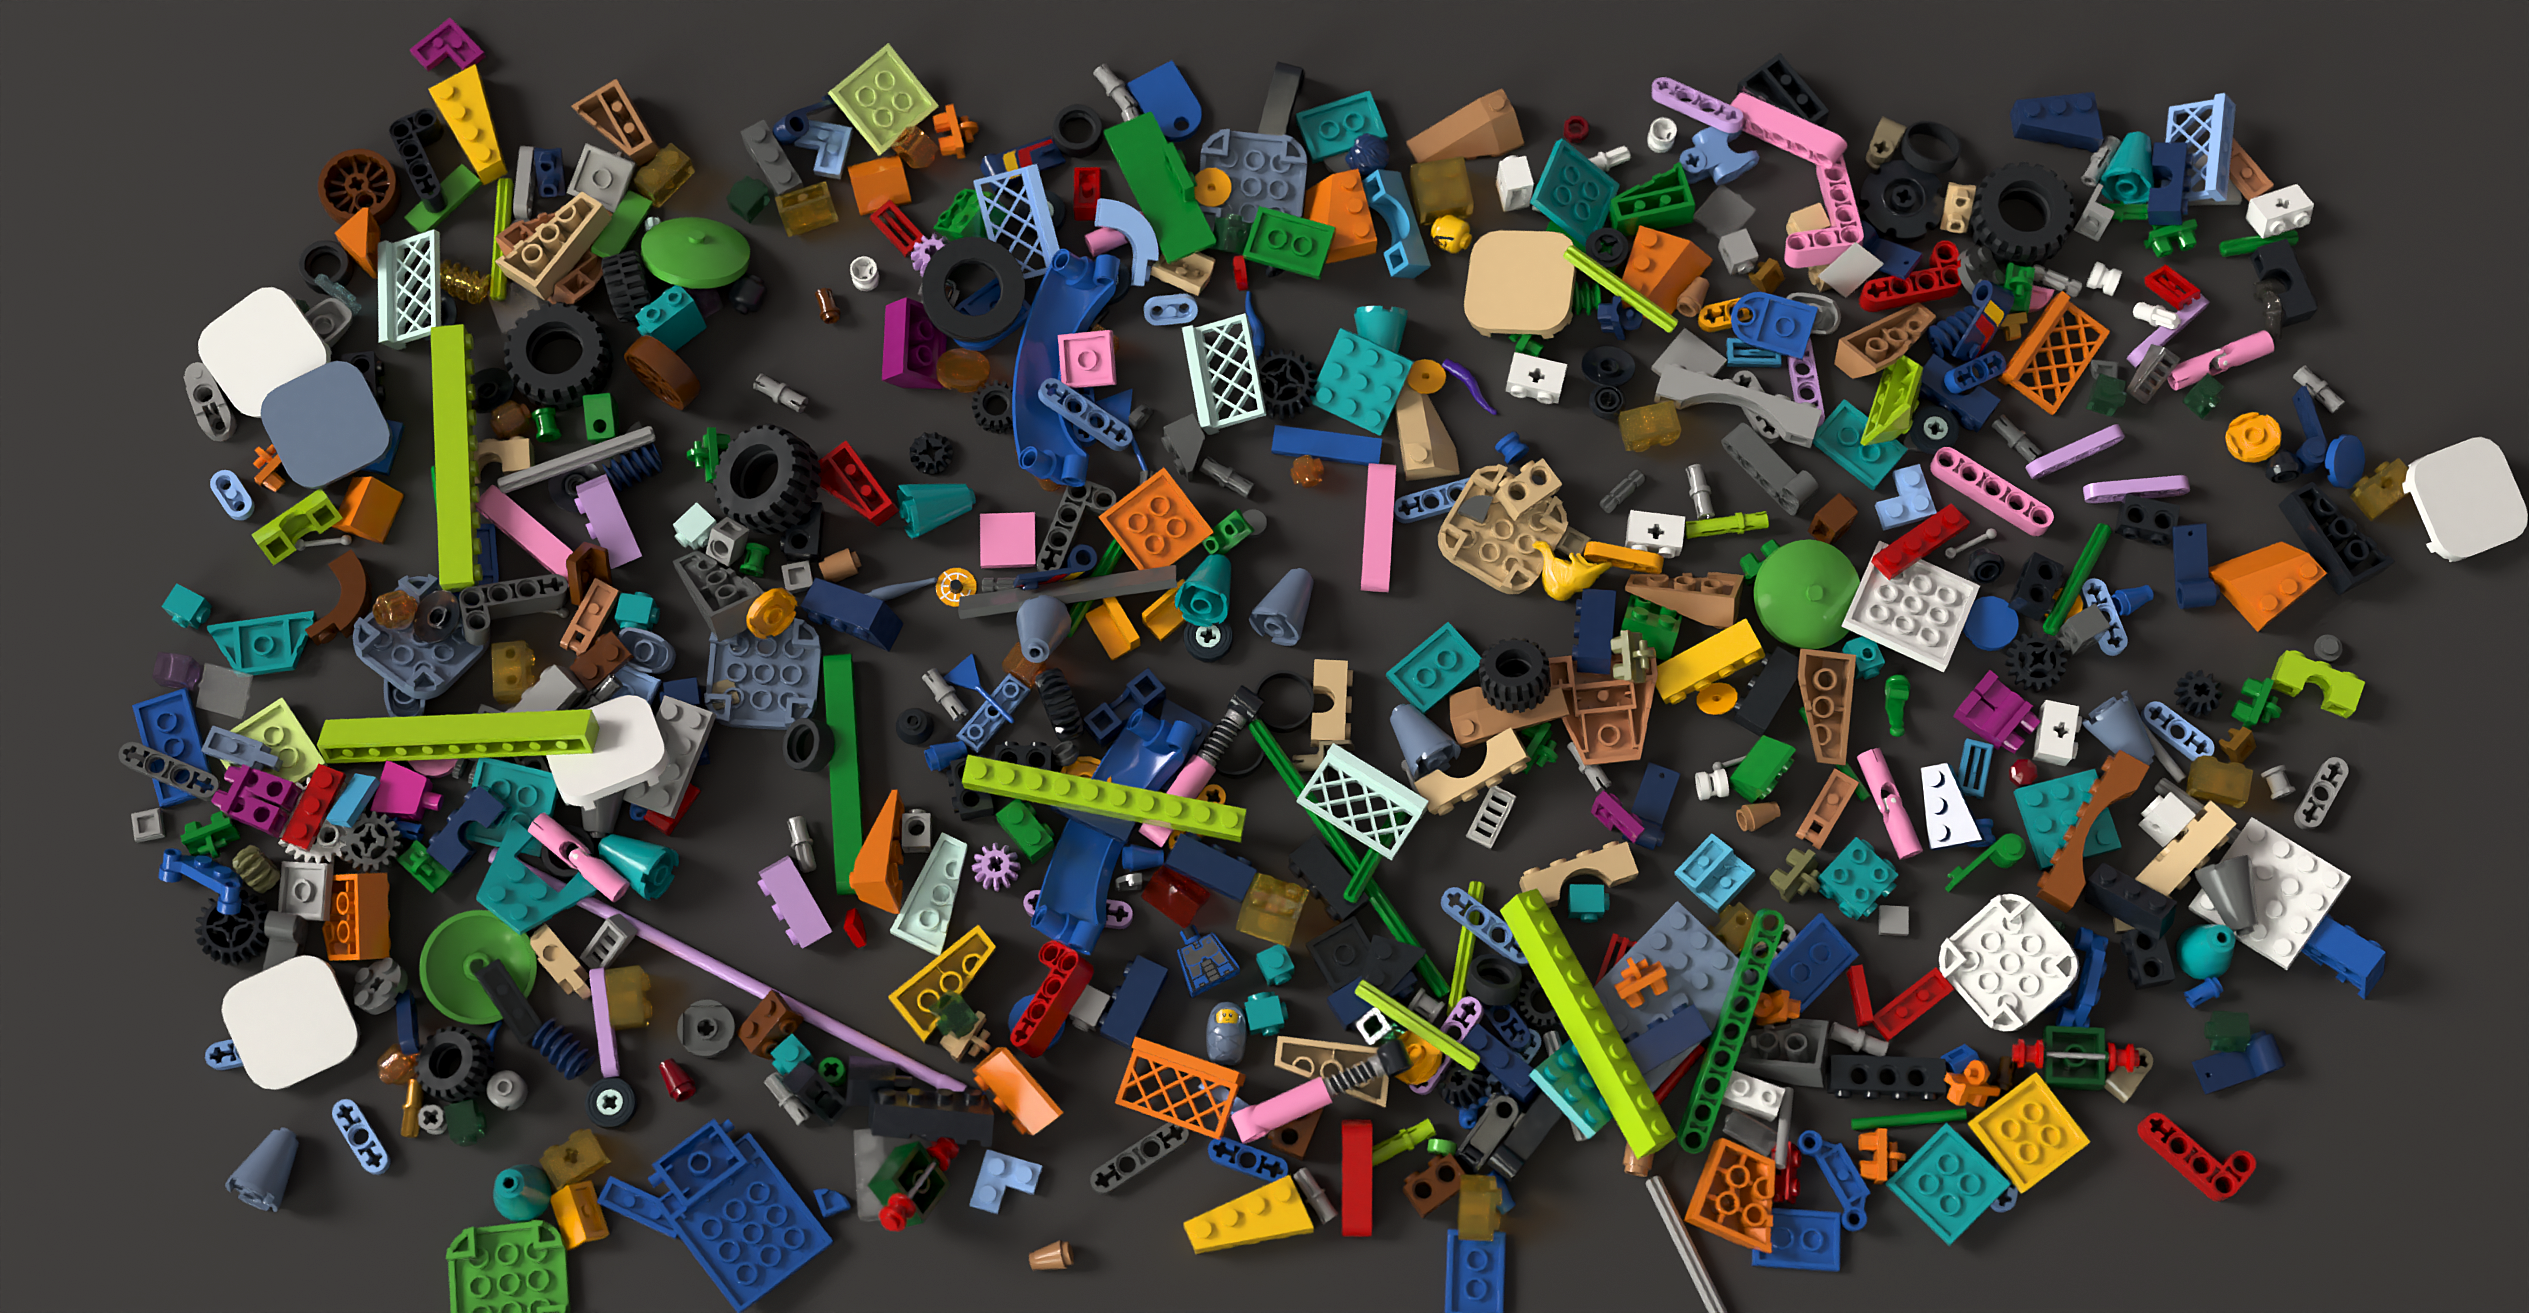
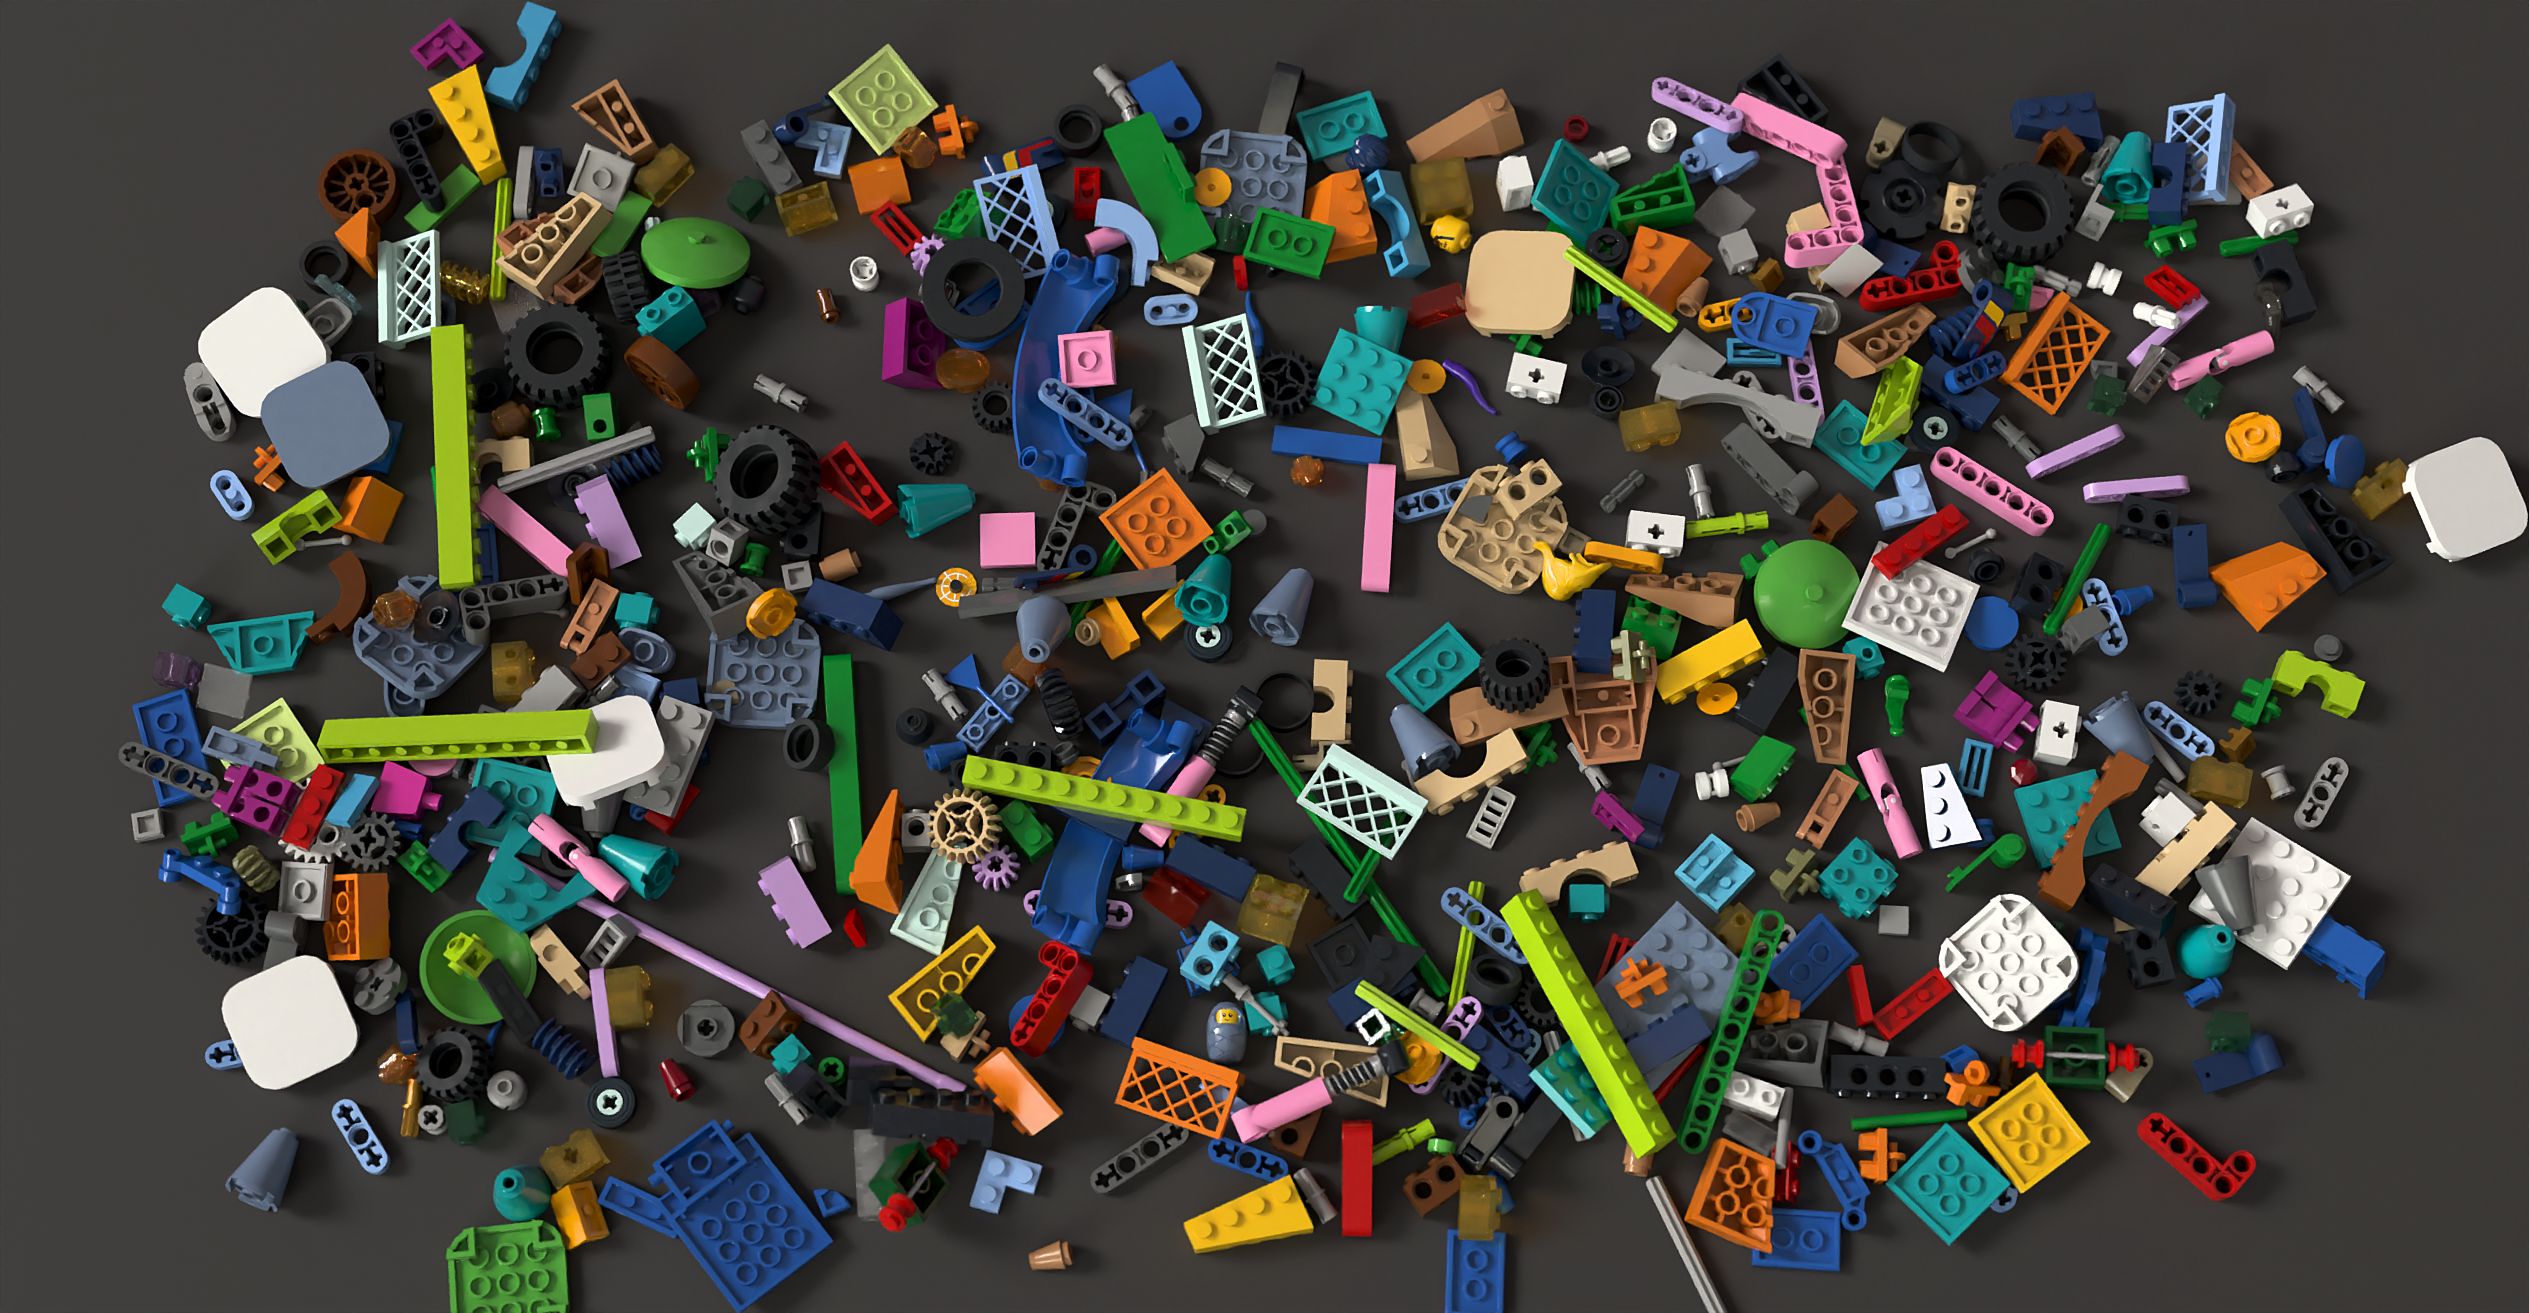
(468, 955): none -> lime brick
(510, 84): none -> dark azure arch
(956, 832): none -> tan gear
(1082, 632): none -> tan plate
(1204, 953): none -> medium azure brick
(1243, 993): none -> light grey piece
(1437, 305): none -> clear red panel
(2061, 148): none -> reddish brown bracket

